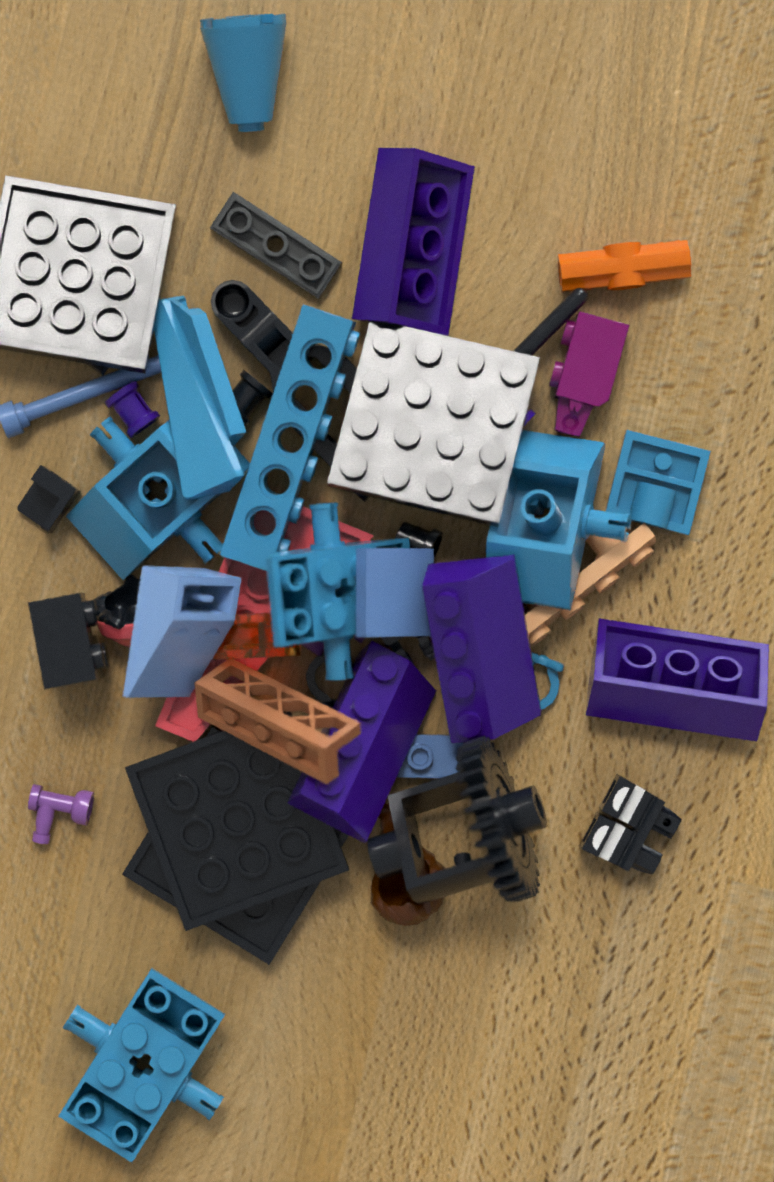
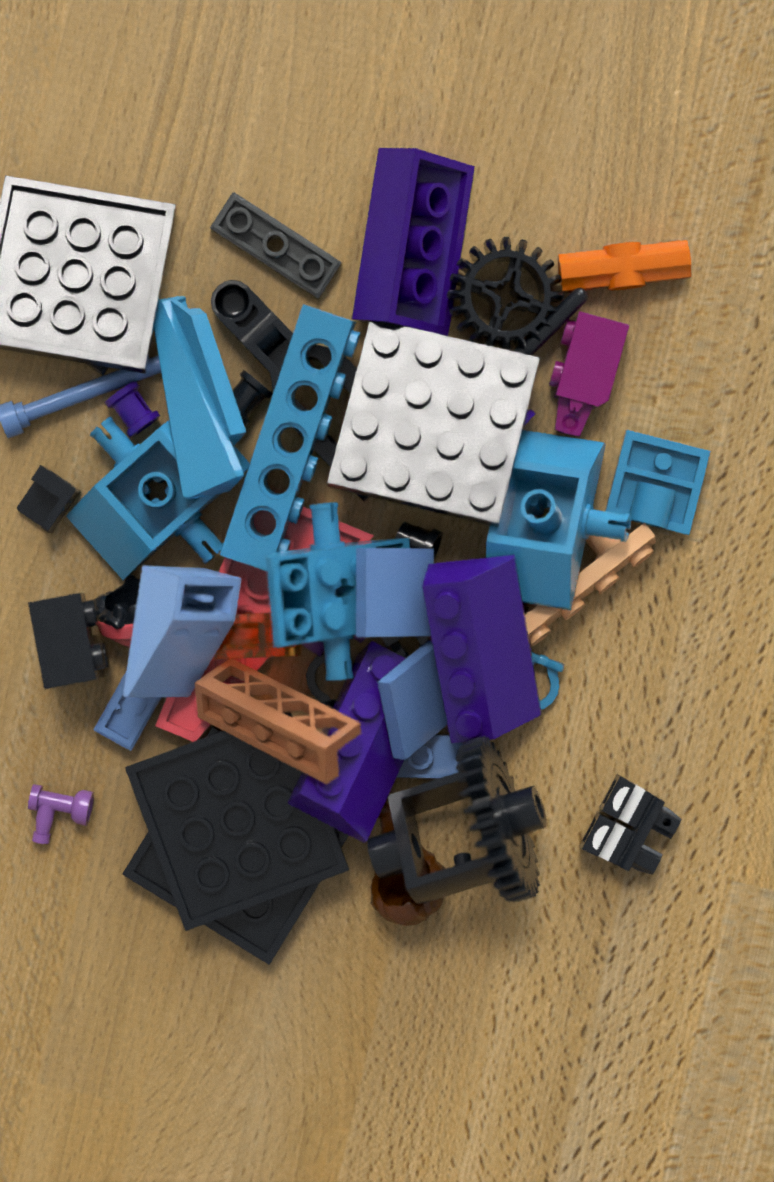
(117, 1099): dark azure slope -> none
(125, 717): none -> medium blue plate
(246, 65): dark azure cone -> none
(412, 702): none -> medium blue tile
(484, 289): none -> black gear
(678, 680): dark purple slope -> none

